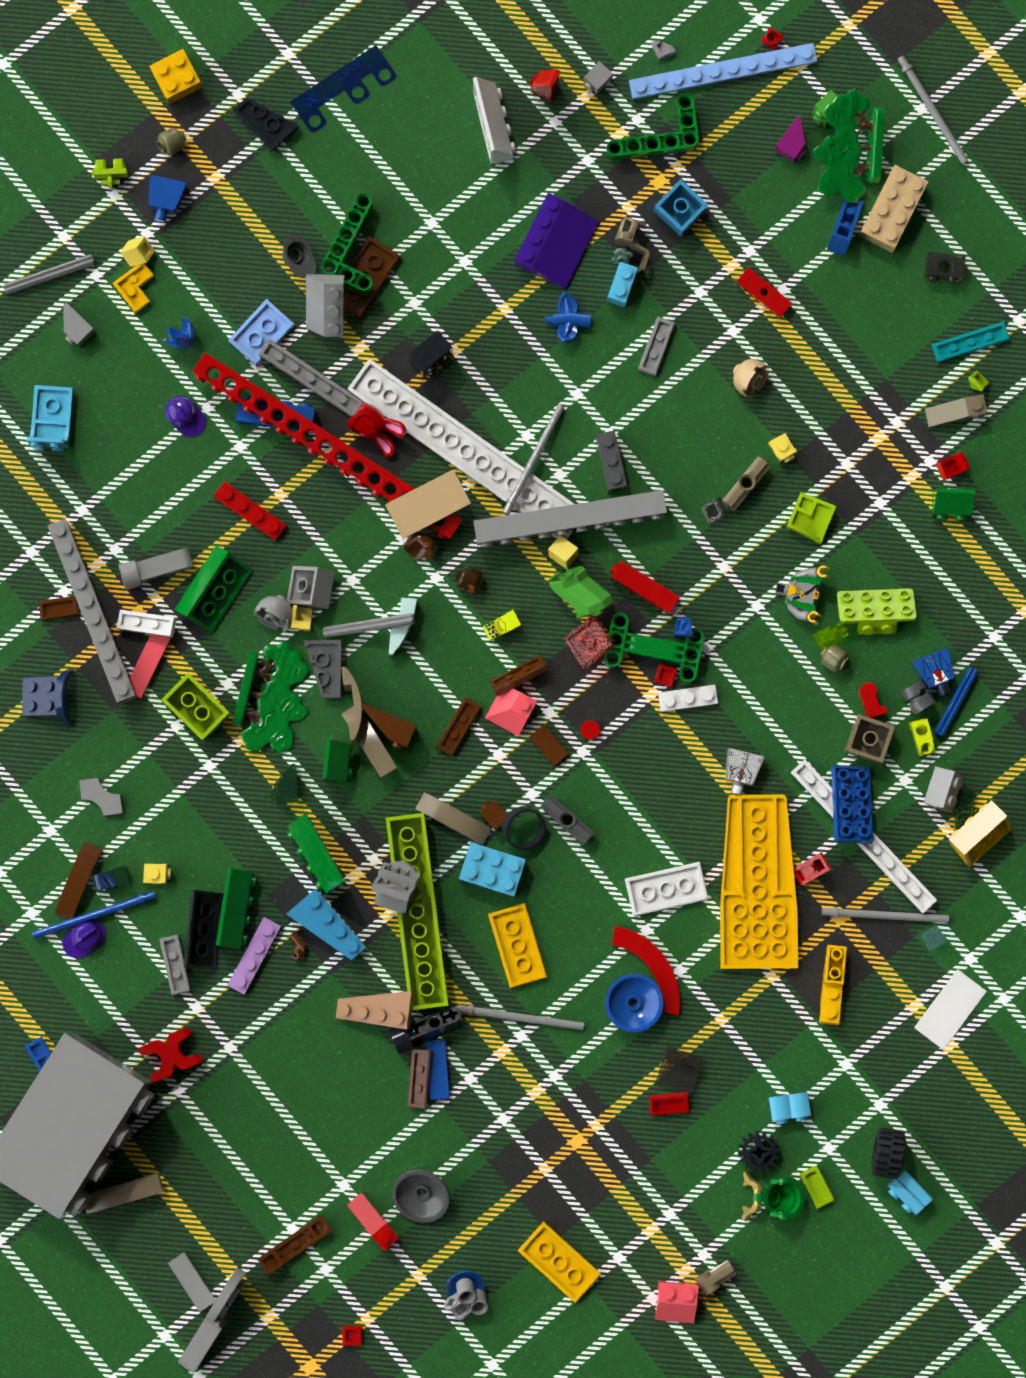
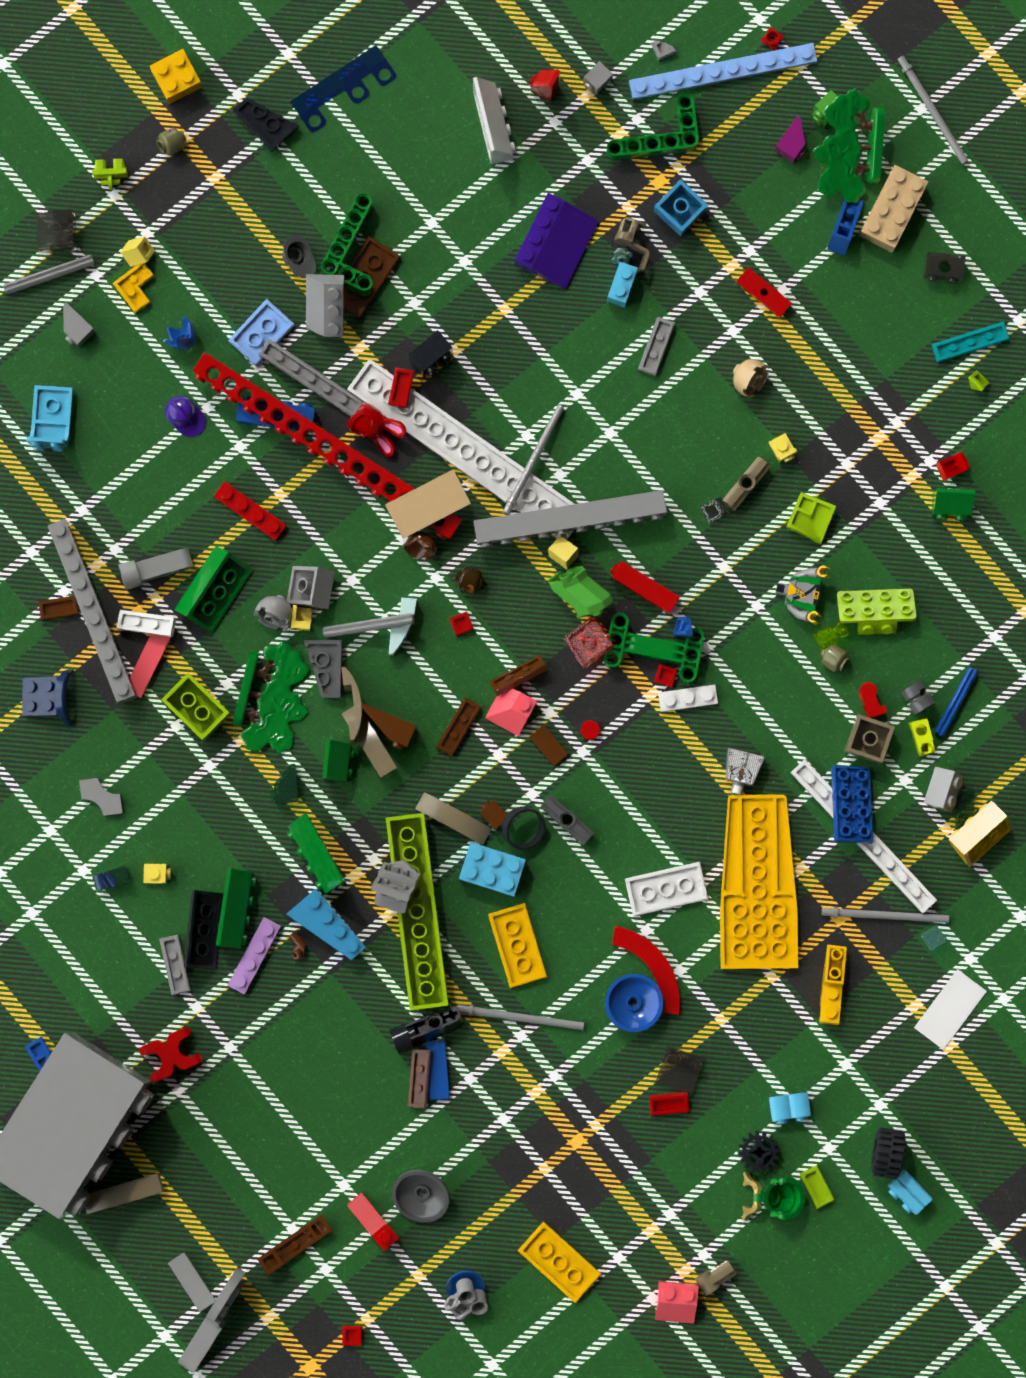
(56, 231): none -> clear smoke slope
(77, 881): reddish brown slope -> none
(84, 938): dark purple piece -> none
(141, 899): blue bar -> none
(165, 196): blue torso -> none
(378, 1009): medium nougat wing -> none
(401, 388): none -> red tile
(461, 624): none -> red tile
(502, 625): neon yellow leg -> none
(568, 318): blue plant -> none
(611, 461): dark grey brick -> none
(811, 869): slope -> none
(935, 670): blue torso -> none
(956, 411): slope -> none

